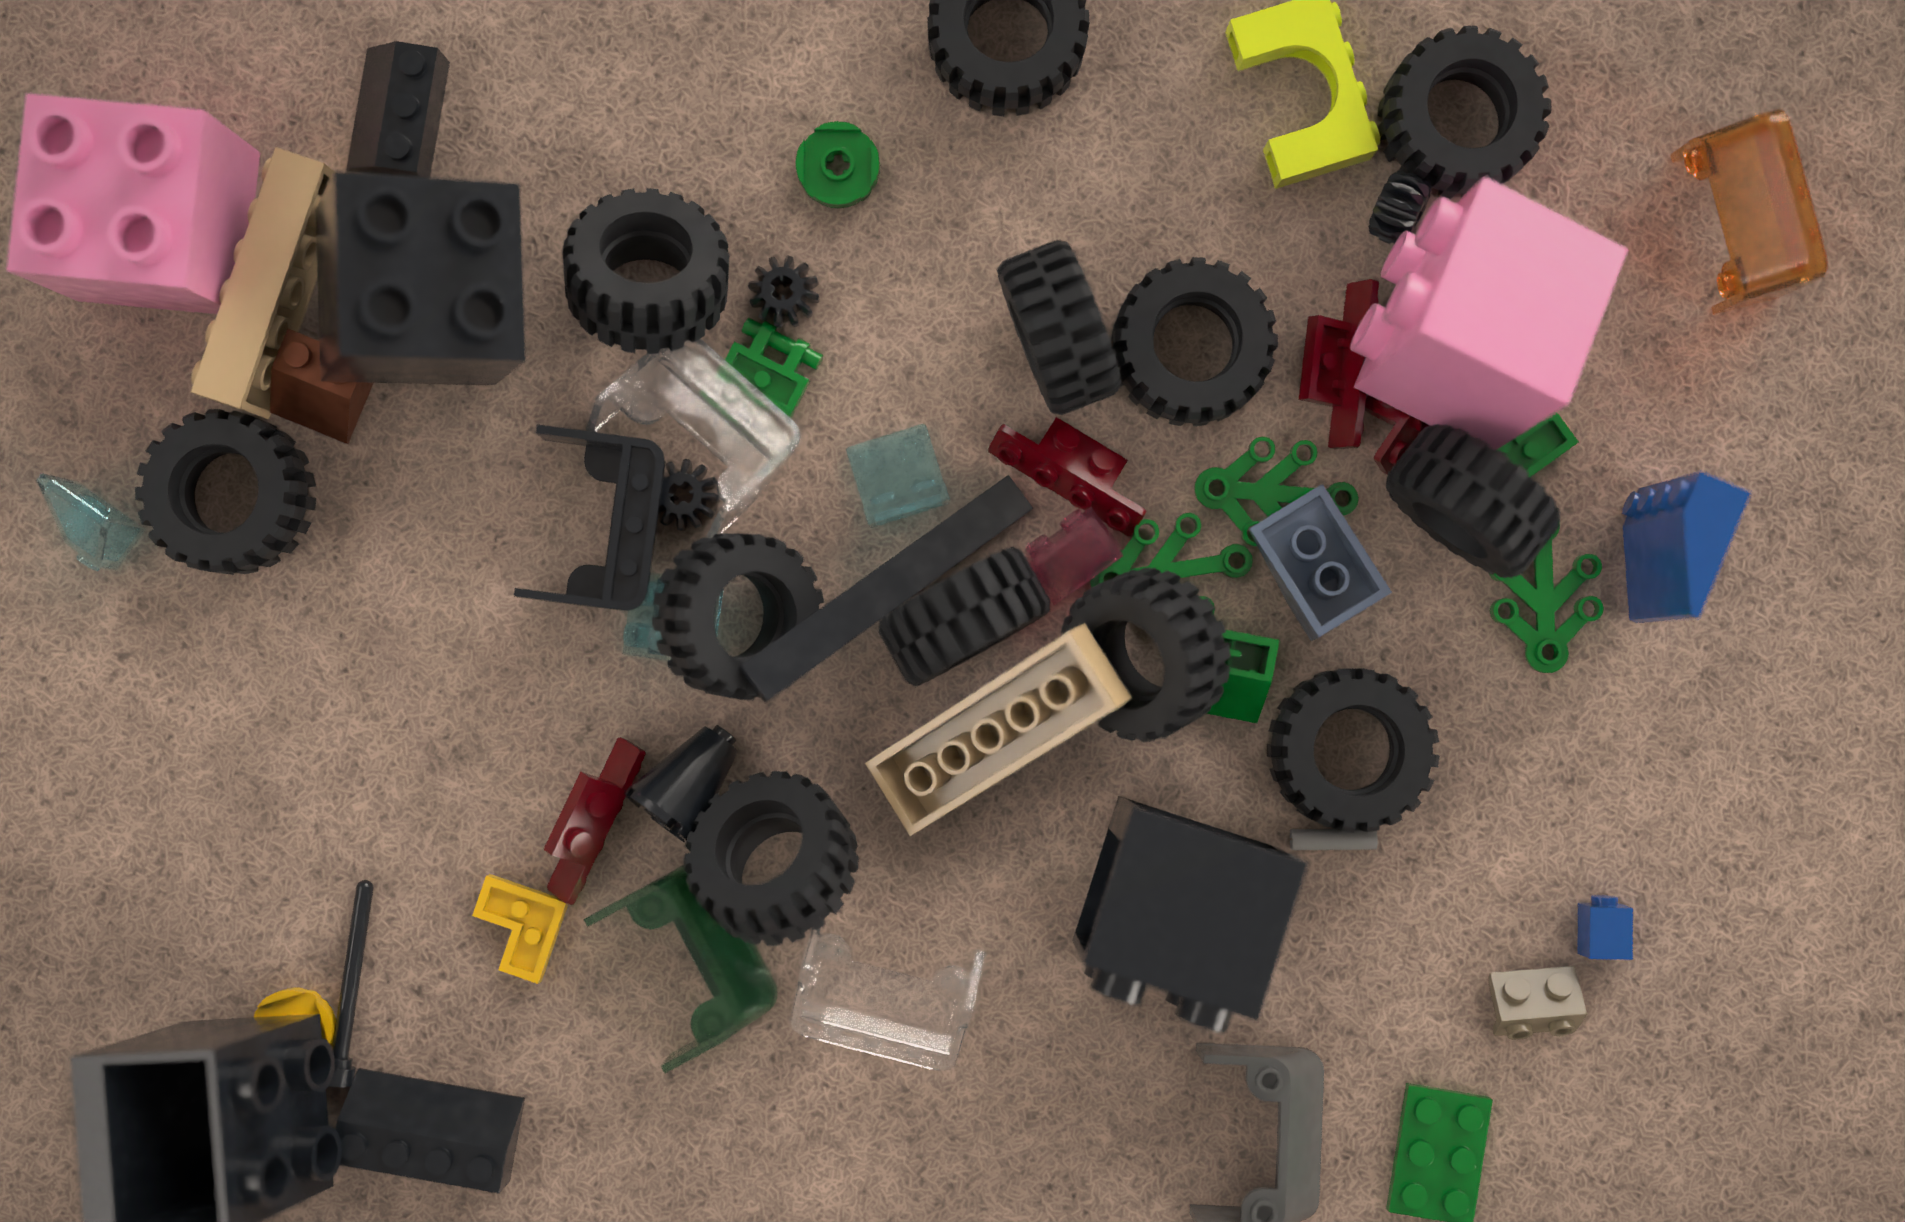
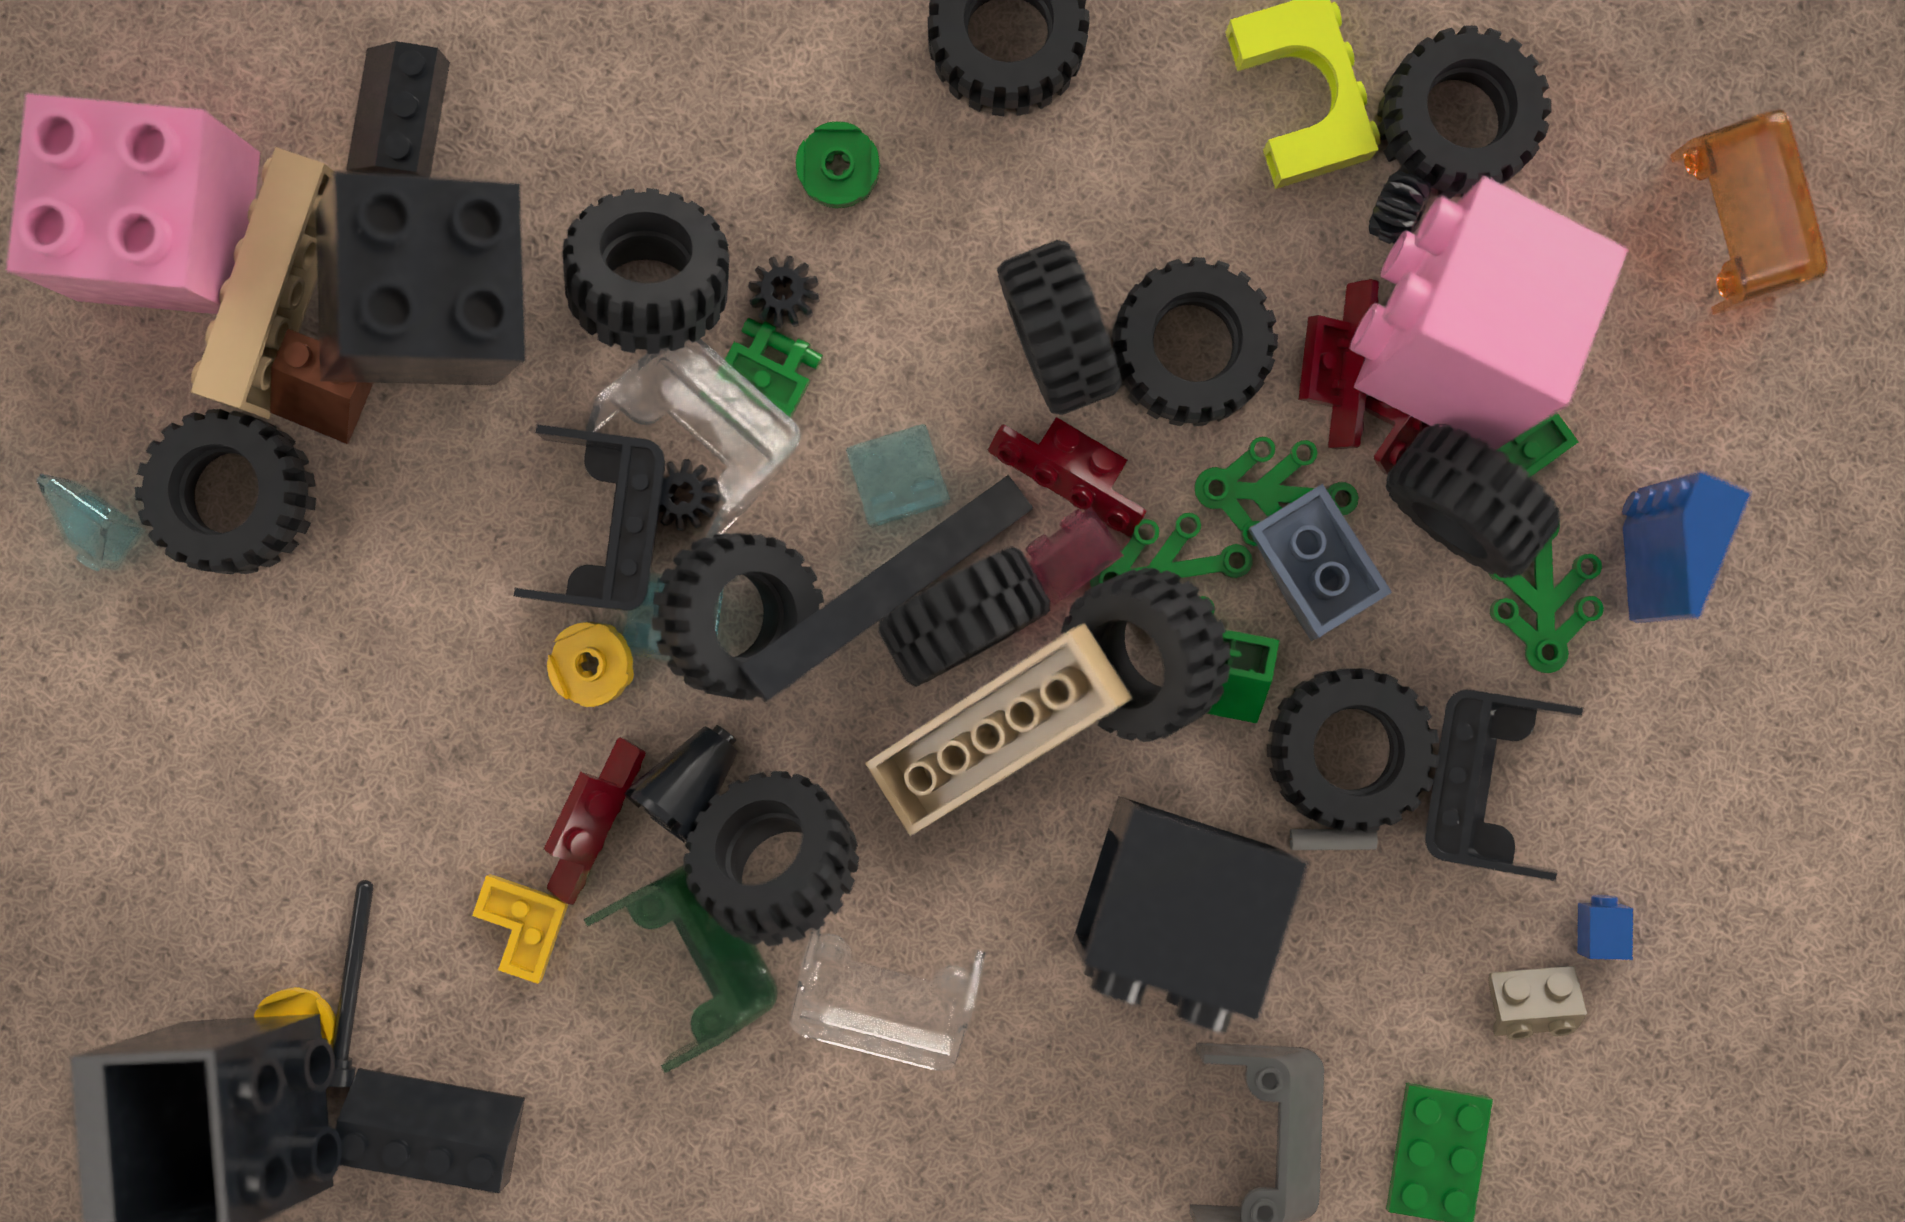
(614, 666): none -> yellow plate
(1463, 779): none -> black windscreen

